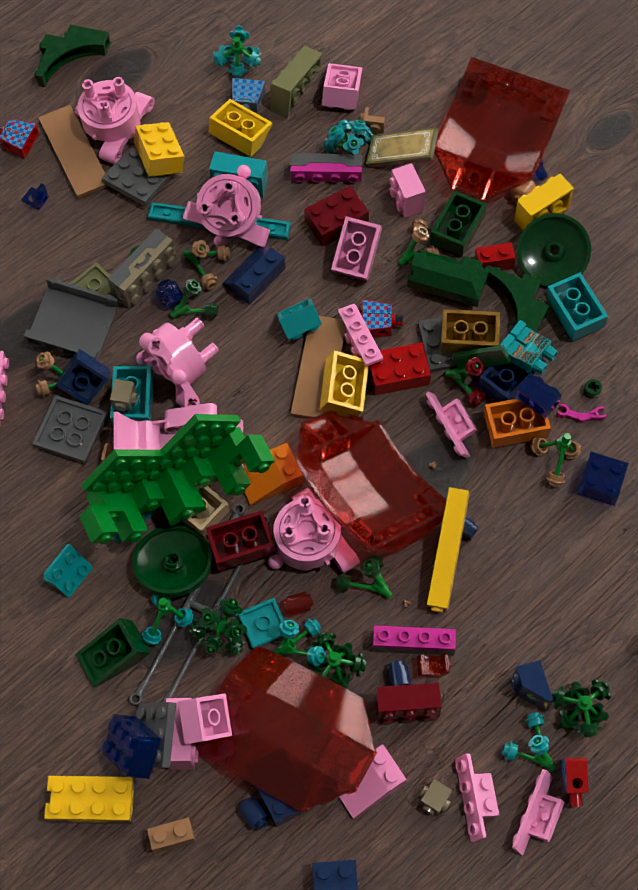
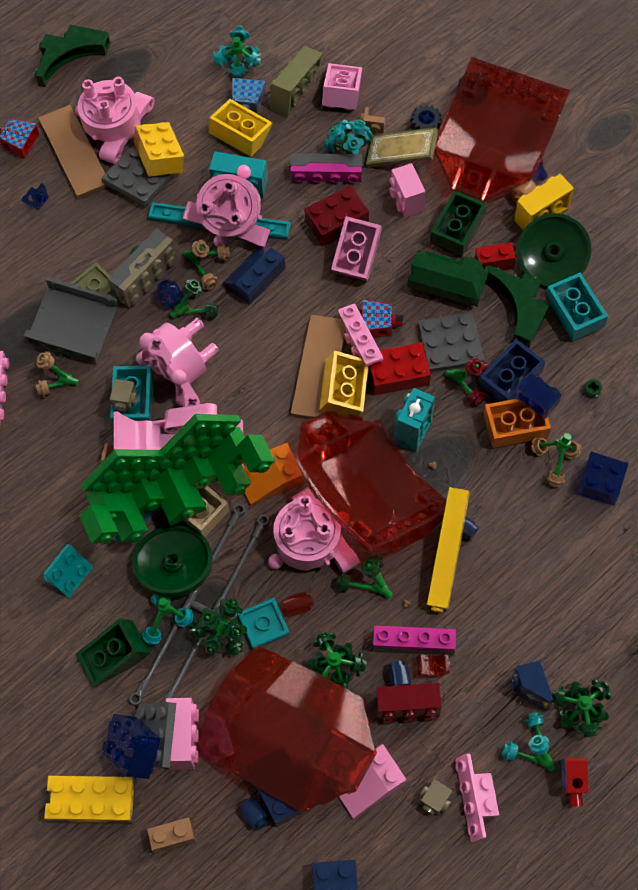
(70, 429): dark grey plate -> none
(83, 377): dark blue slope -> none
(205, 718): bright pink brick -> none
(240, 540): dark red brick -> none
(289, 630): teal plant -> none
(299, 319): teal slope -> none
(414, 419): none -> teal piece
(419, 235): medium nougat plant -> none
(426, 114): none -> black wheel
(455, 420): bright pink bracket -> none
(469, 330): pearl gold brick -> none
(488, 356): dark green tile -> none
(528, 349): teal hips -> none
(540, 815): bright pink bracket -> none
(582, 417): dark pink piece -> none

